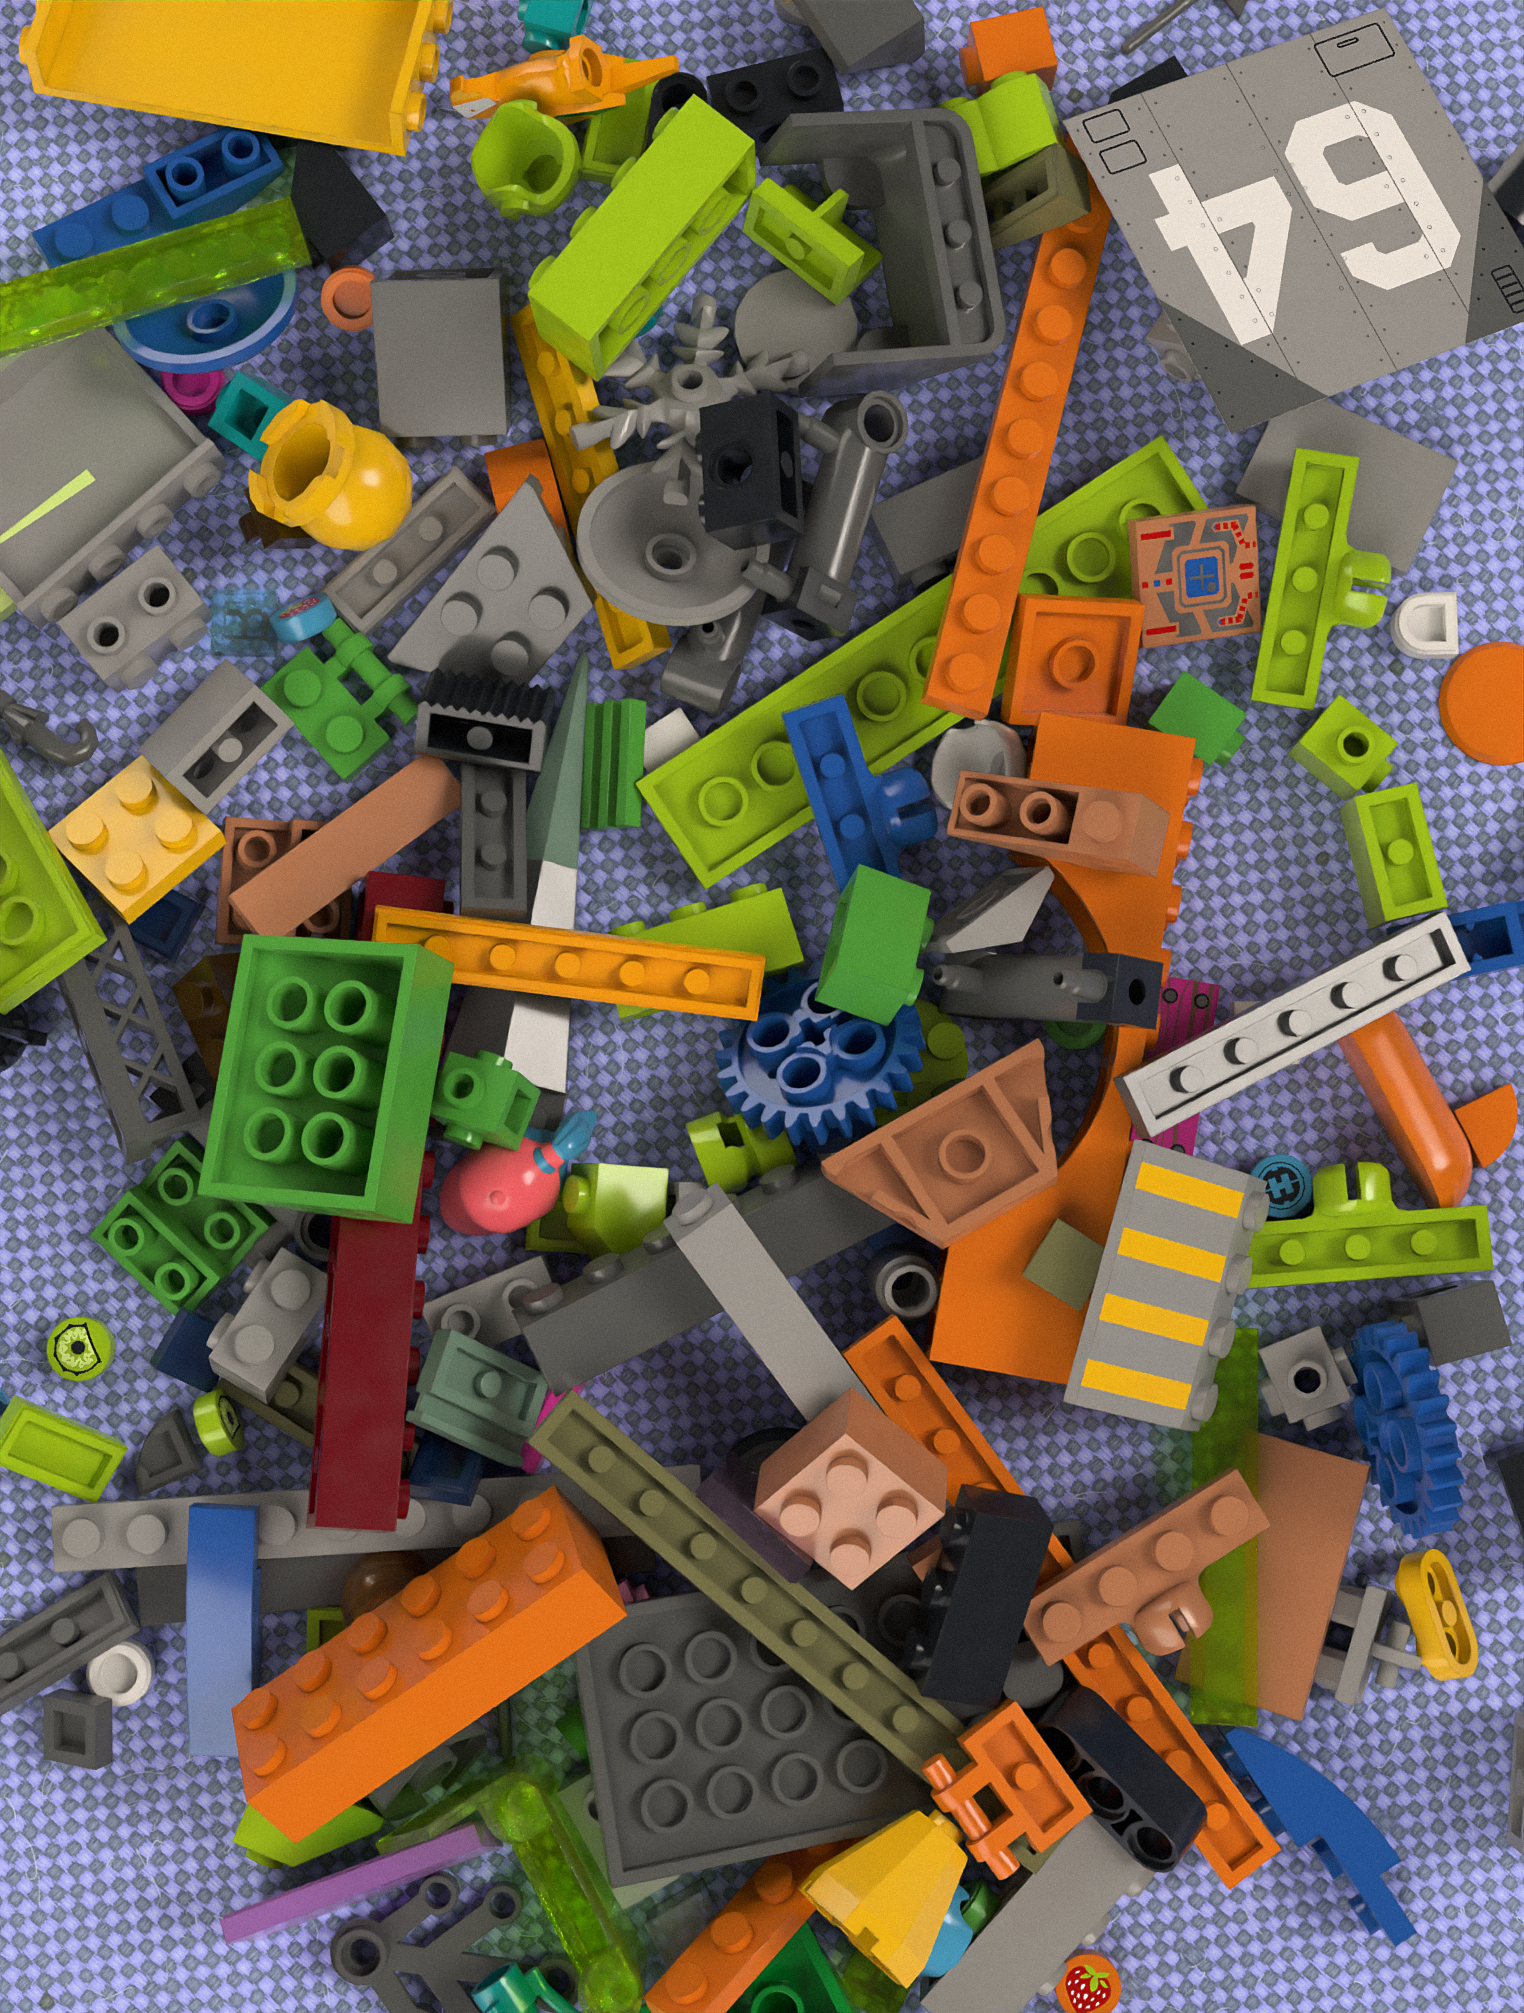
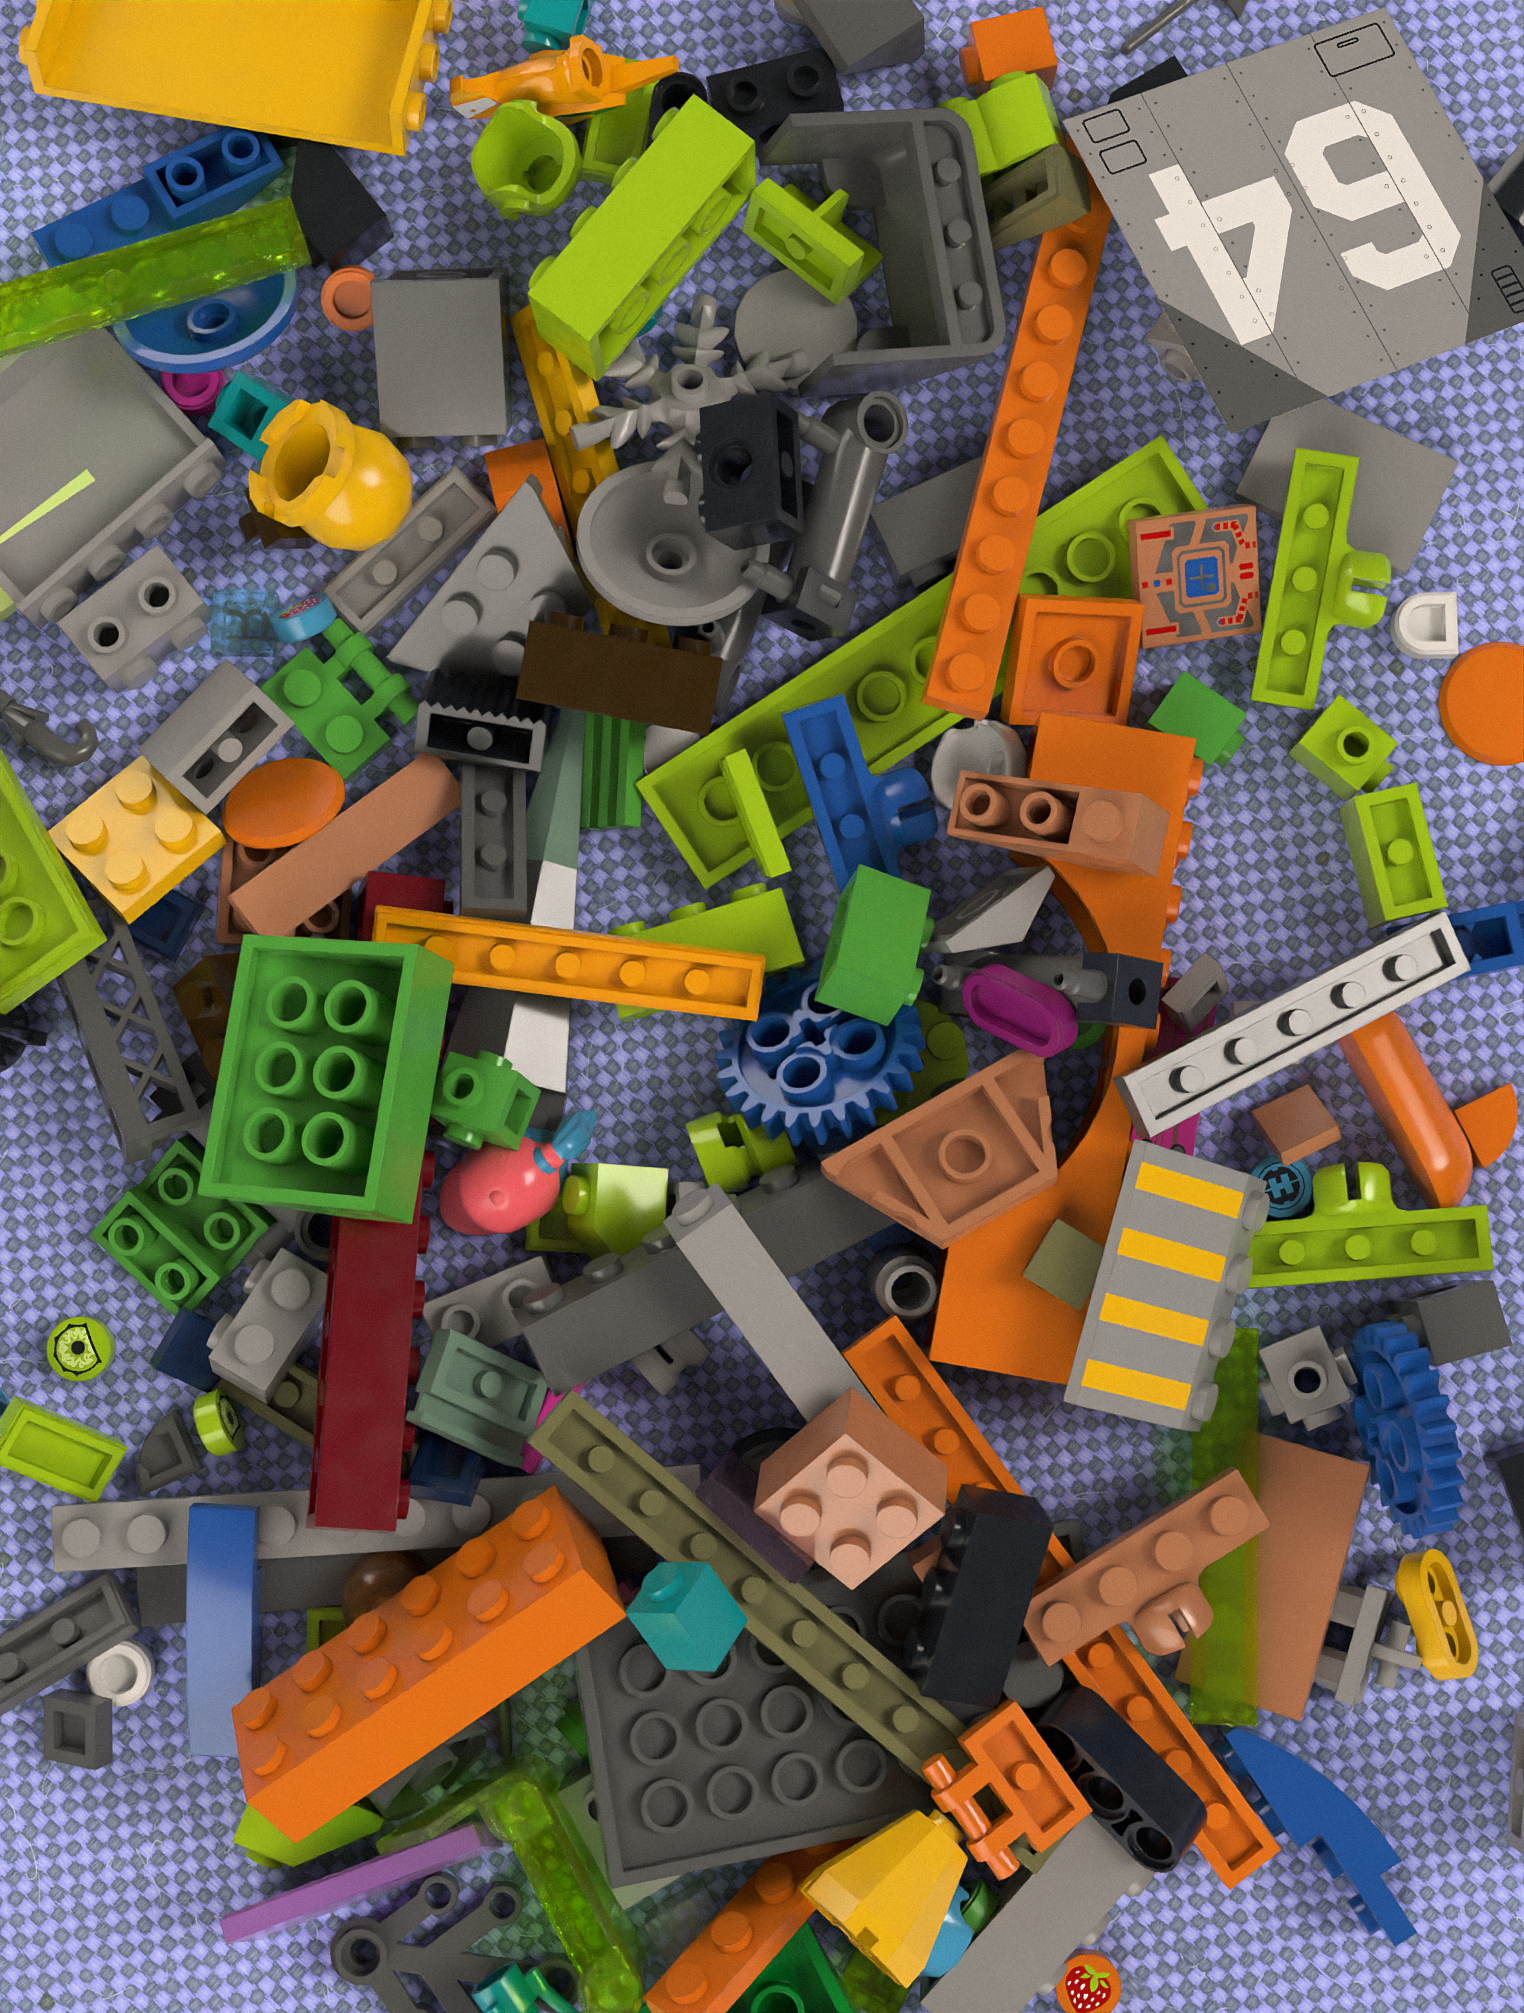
(283, 803): none -> orange piece
(620, 674): none -> dark brown brick
(683, 1348): none -> light grey wheel
(686, 1616): none -> teal brick
(754, 814): none -> lime tile
(1020, 1010): none -> magenta tile
(1196, 993): none -> light grey tile
(1296, 1125): none -> nougat tile

